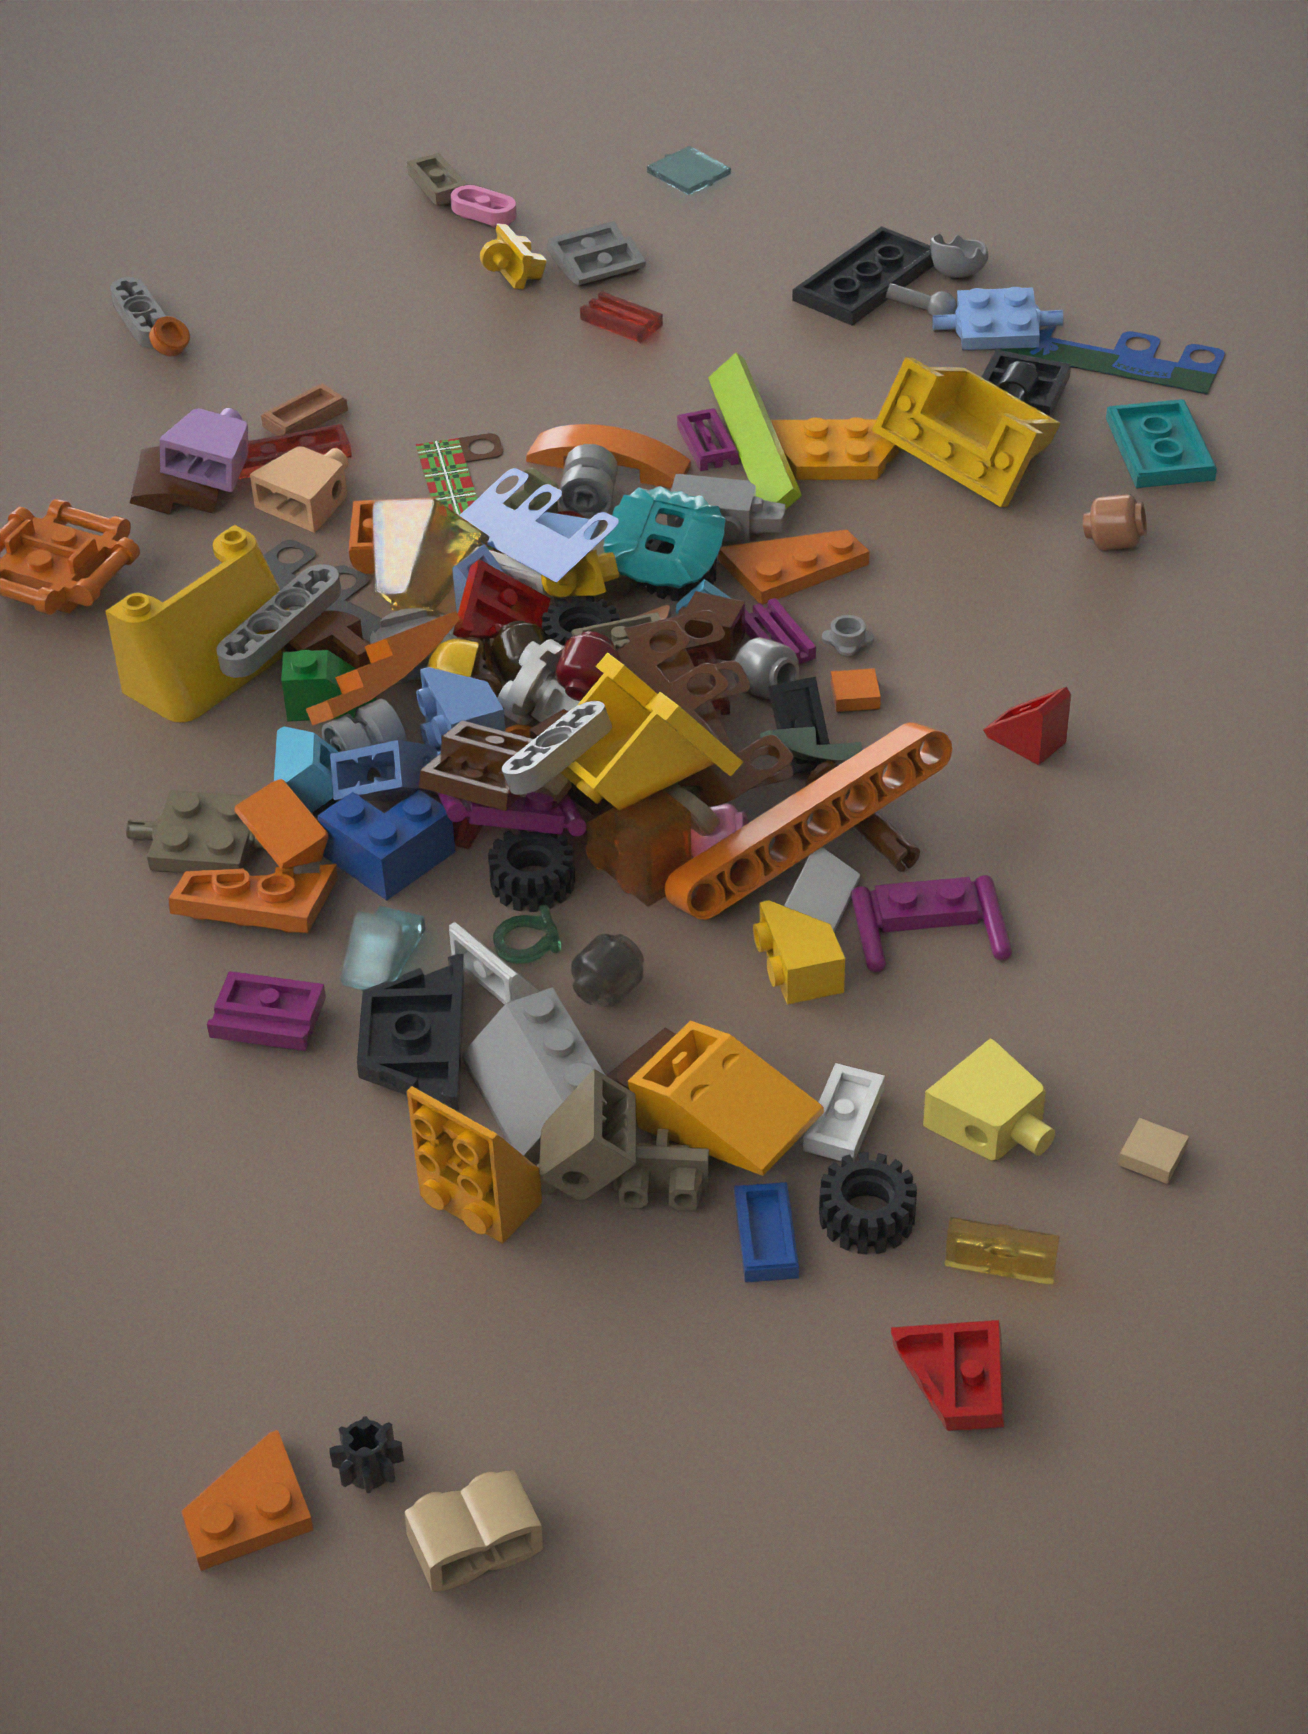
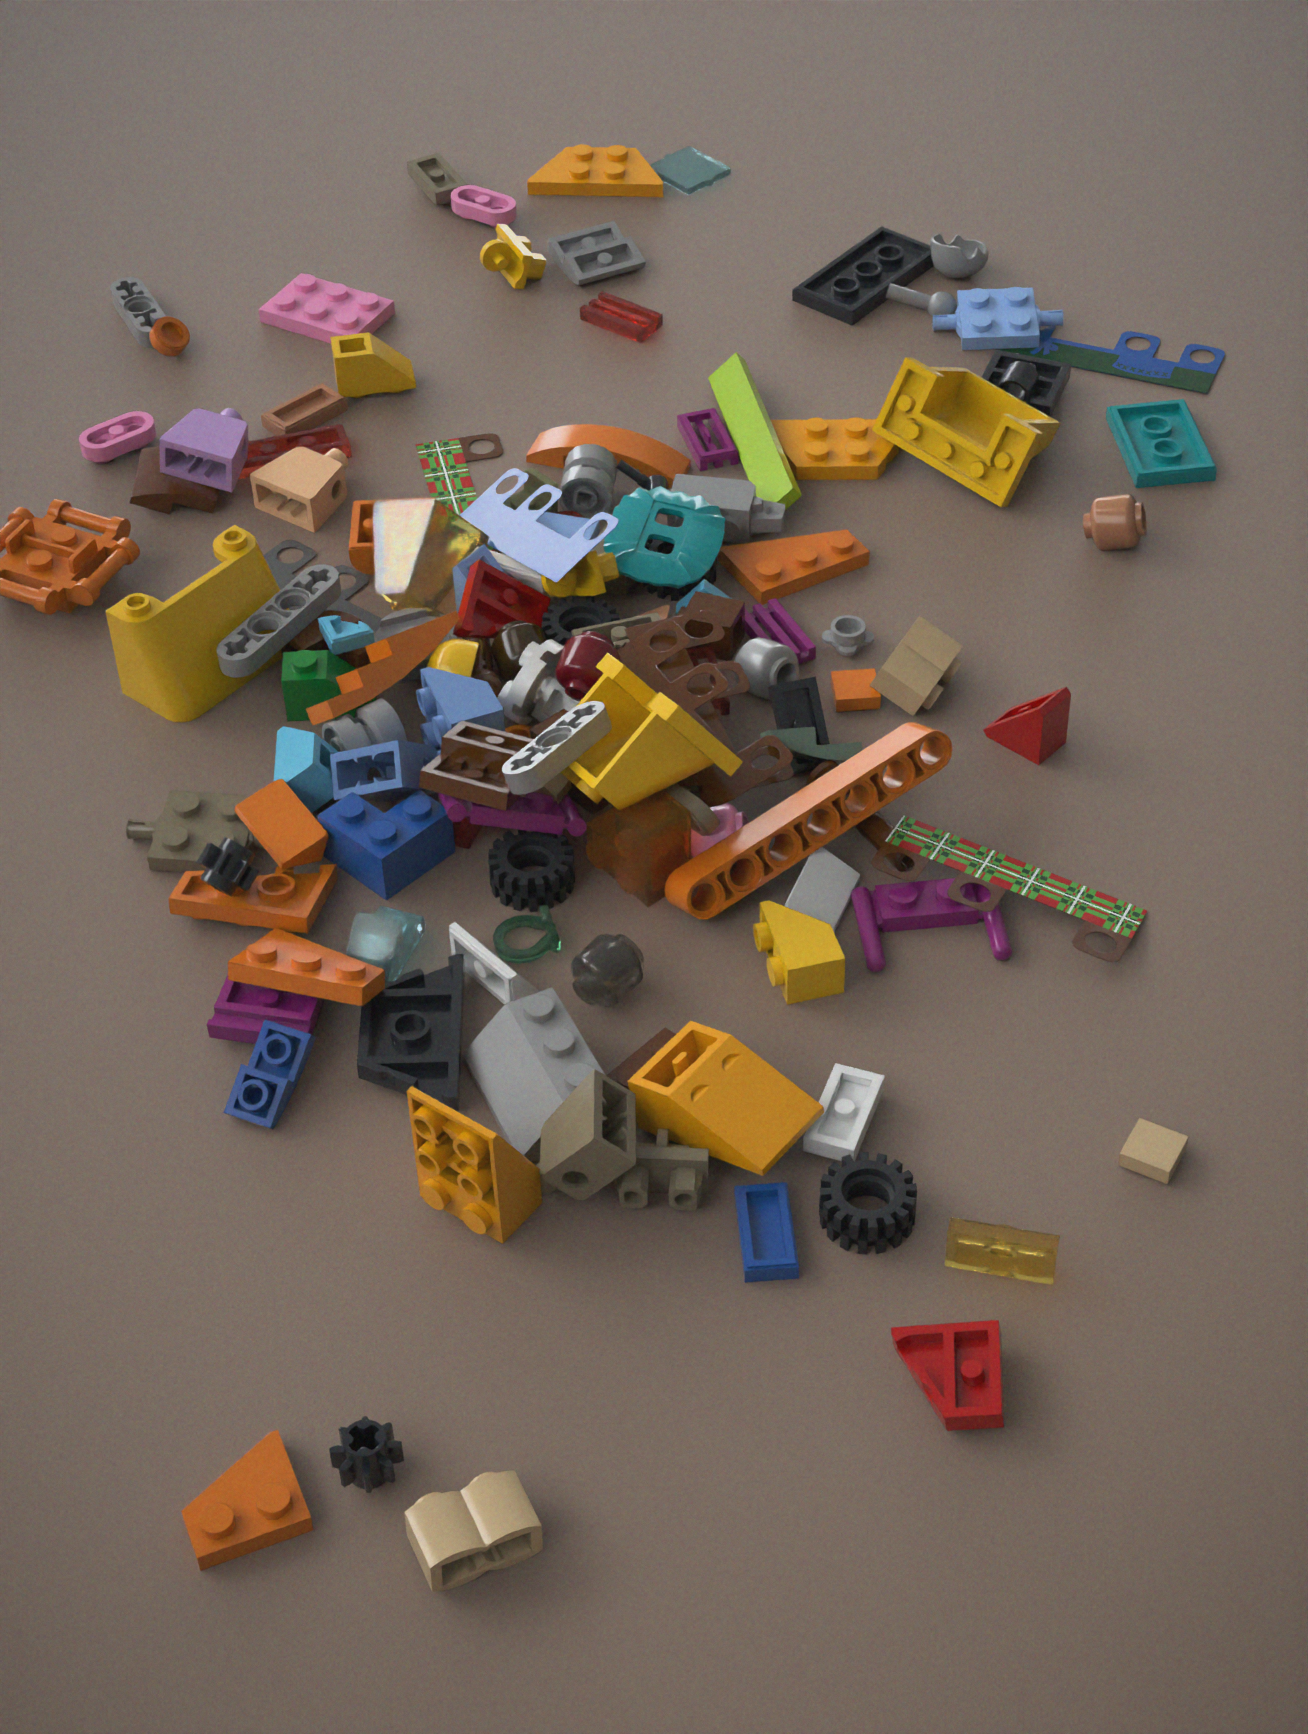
(117, 436): none -> bright pink plate
(227, 866): none -> black gear
(271, 1074): none -> blue slope
(306, 968): none -> orange wing
(325, 309): none -> bright pink plate
(344, 635): none -> medium azure tile
(369, 366): none -> yellow slope
(597, 172): none -> light orange wing
(642, 480): none -> black hand
(917, 665): none -> tan brick
(989, 1105): light yellow torso -> none
(1003, 873): none -> piece

